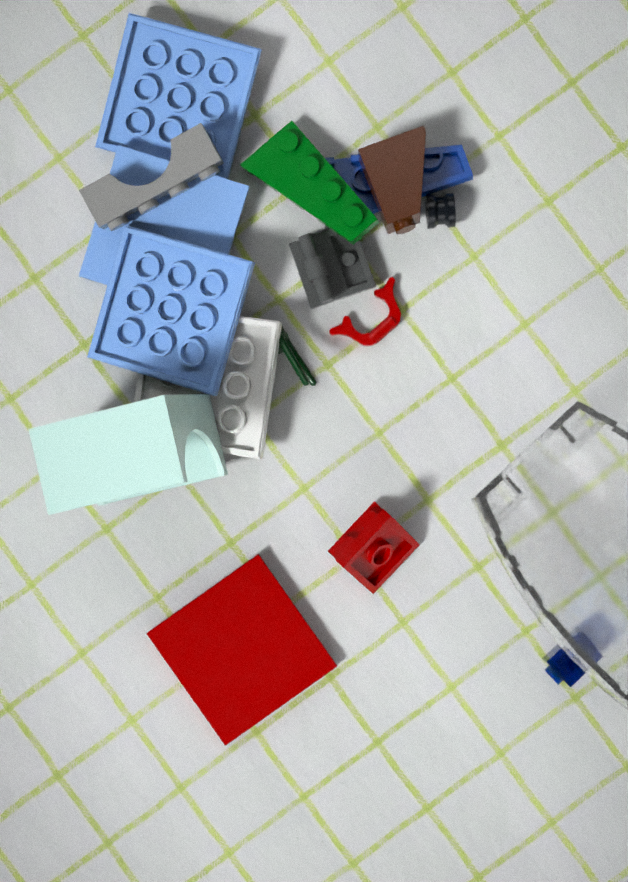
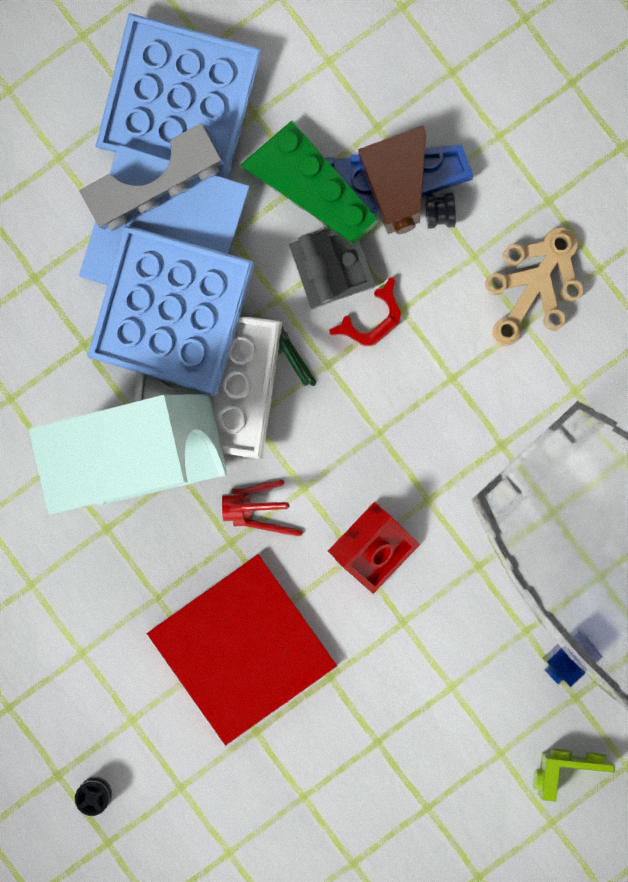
(87, 800): none -> black wheel
(237, 507): none -> red plant
(538, 281): none -> tan plant
(548, 775): none -> lime bracket

